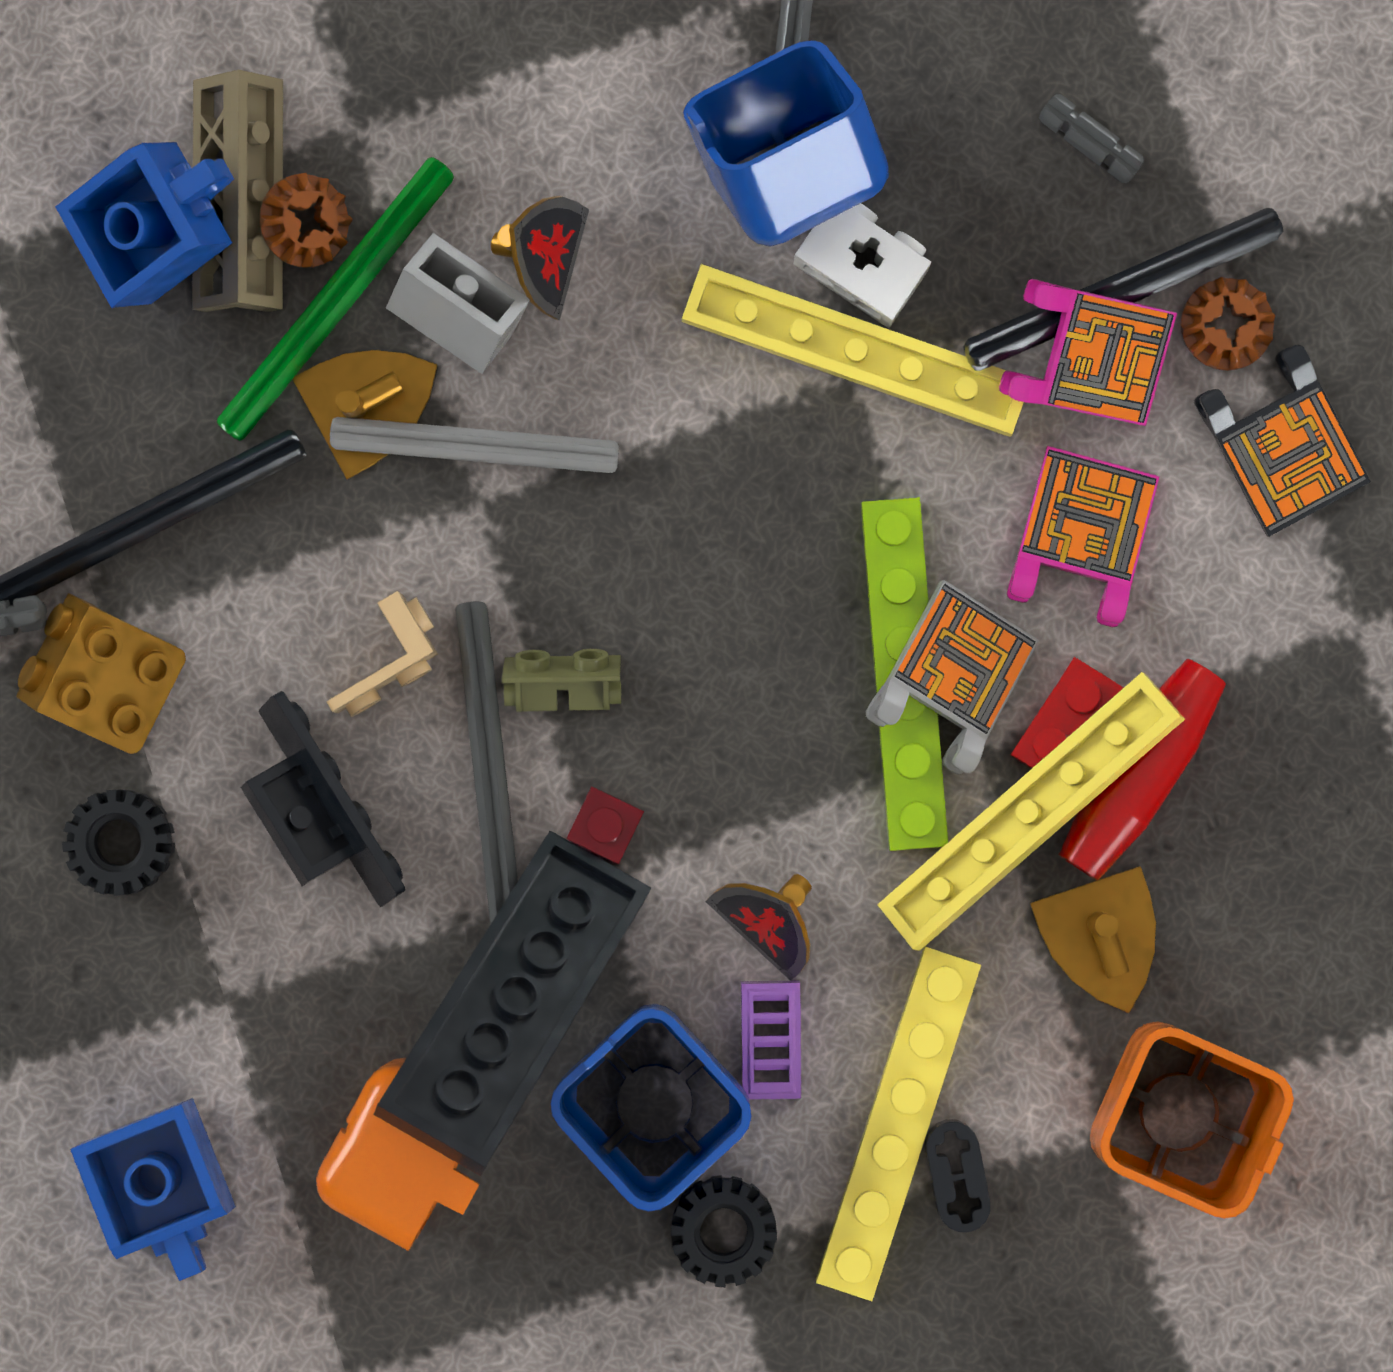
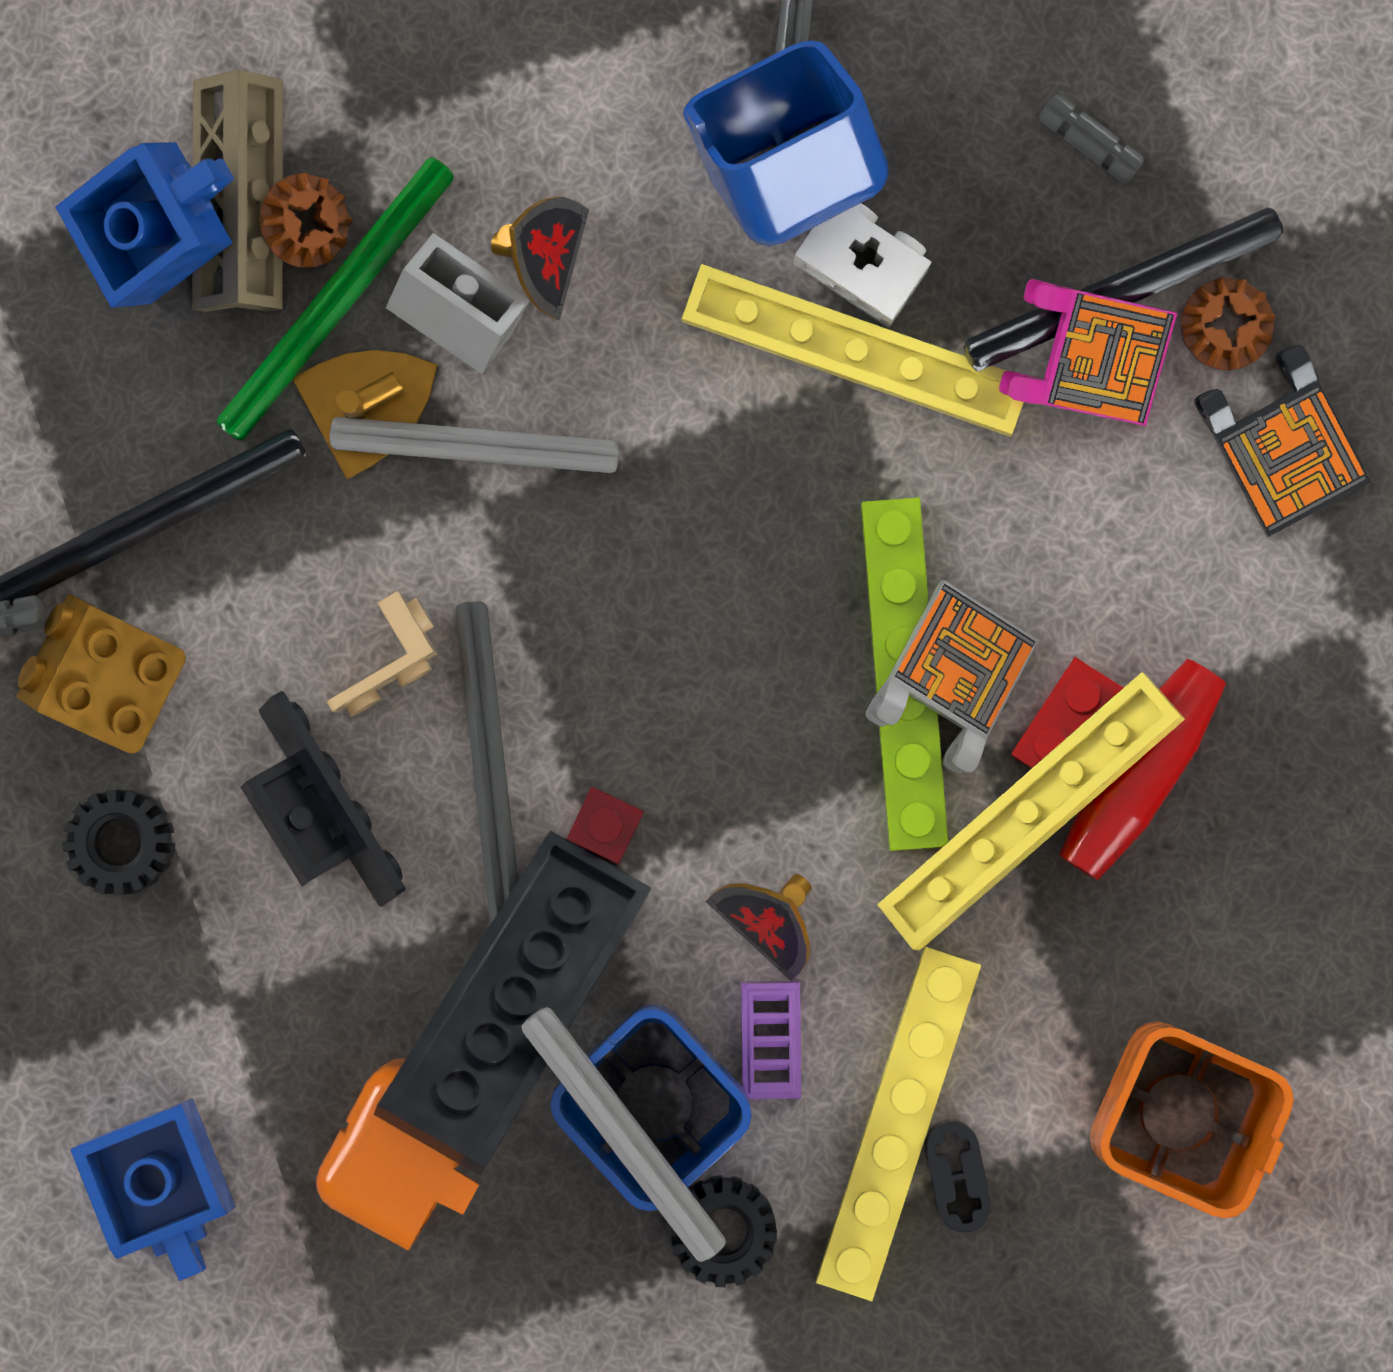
(588, 675): olive hinge -> none
(623, 1134): none -> light grey axle
(1085, 522): flag -> none
(1102, 935): pearl gold shield -> none

